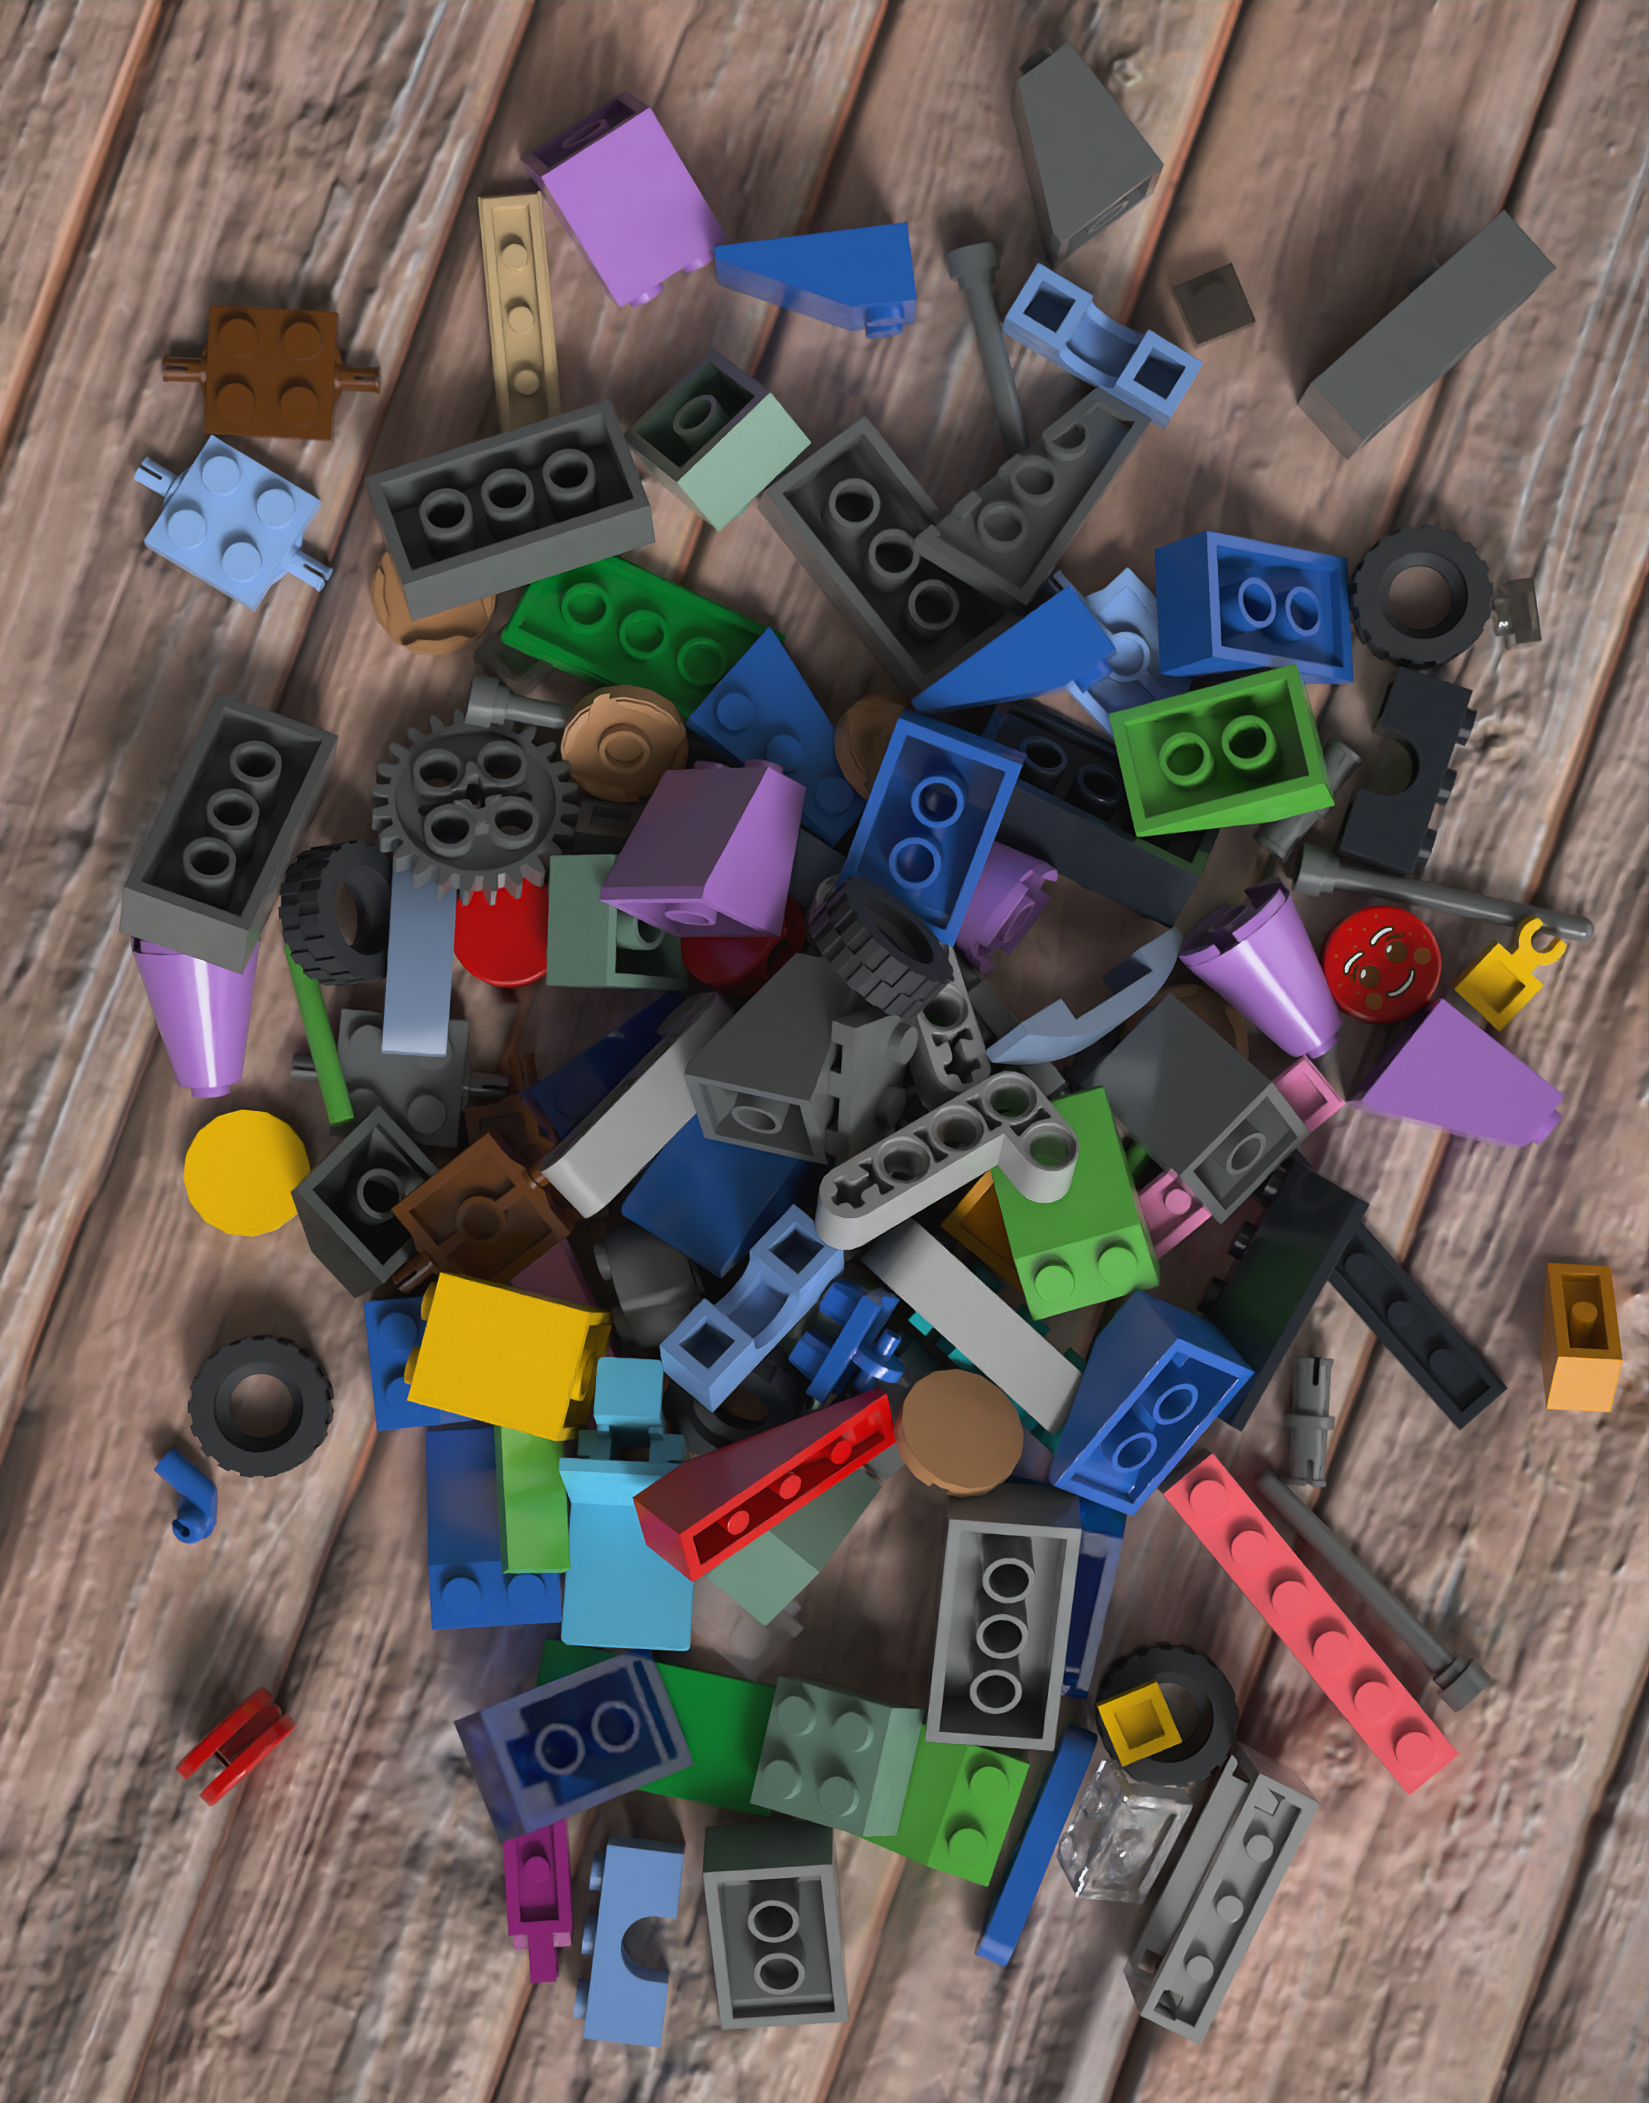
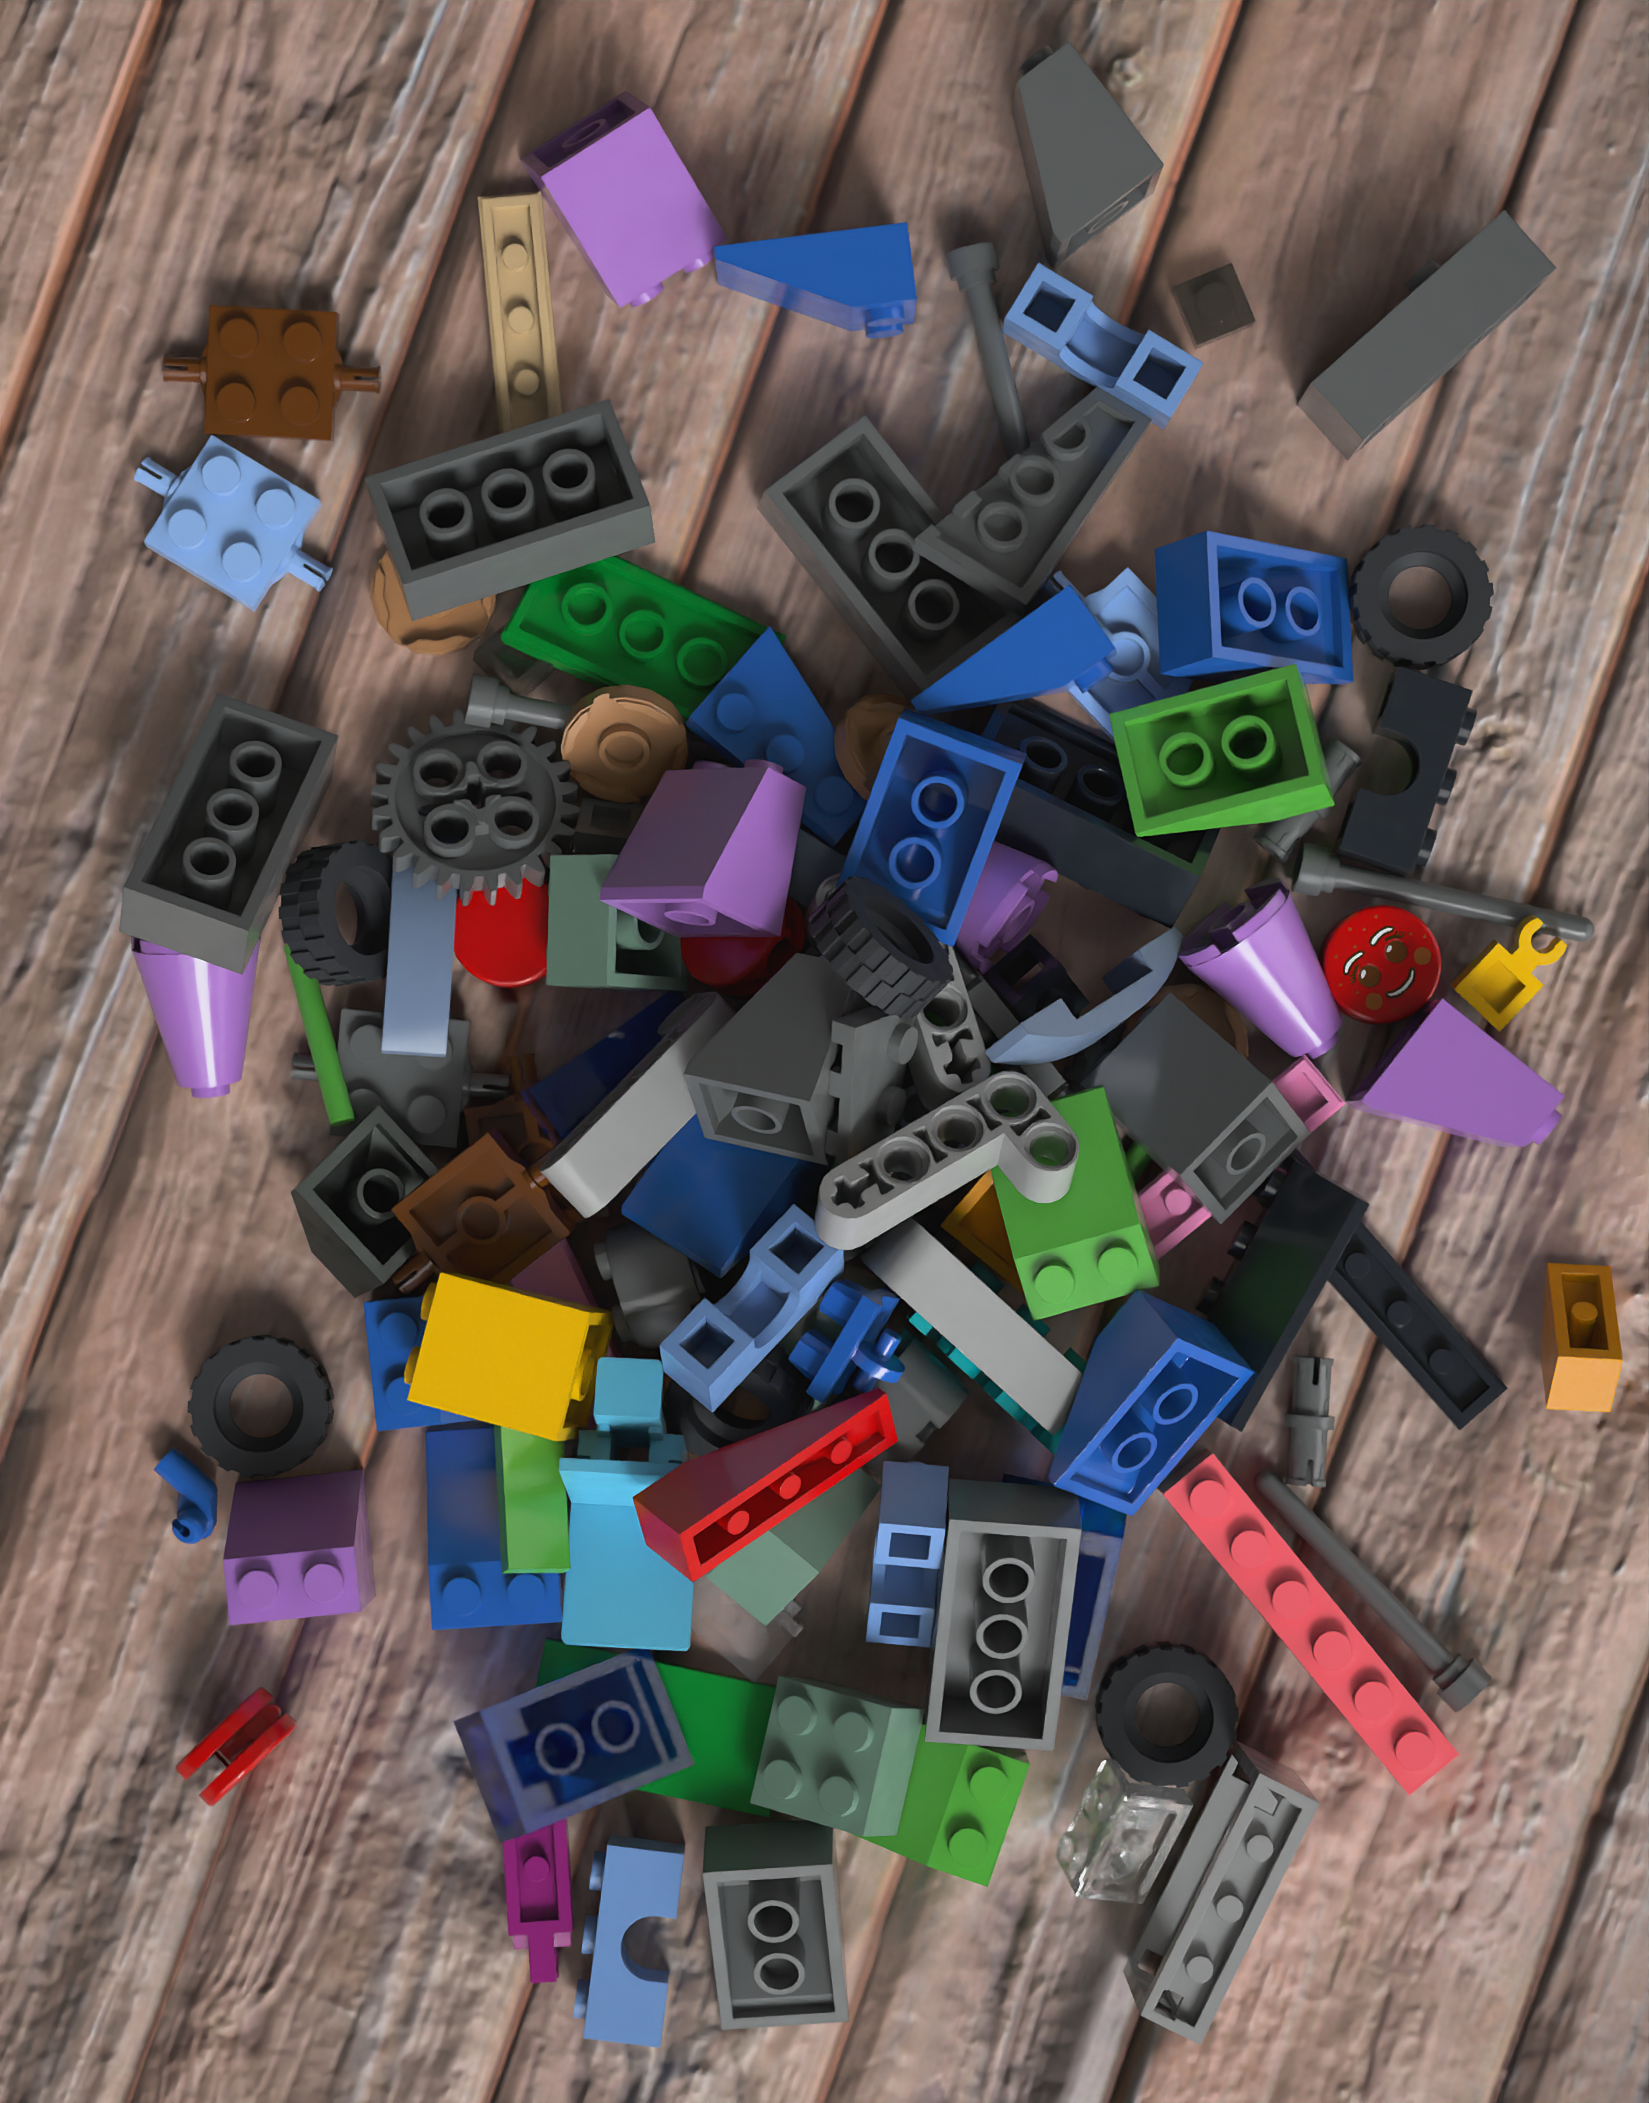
(244, 1172): yellow tile -> none
(298, 1548): none -> medium lavender slope
(716, 439): sand green brick -> none
(907, 1553): none -> medium blue arch
(958, 1433): medium nougat tile -> none
(1036, 1844): blue beam -> none
(1042, 989): none -> black brick
(1139, 1722): yellow plate -> none
(1516, 614): clear smoke plate -> none

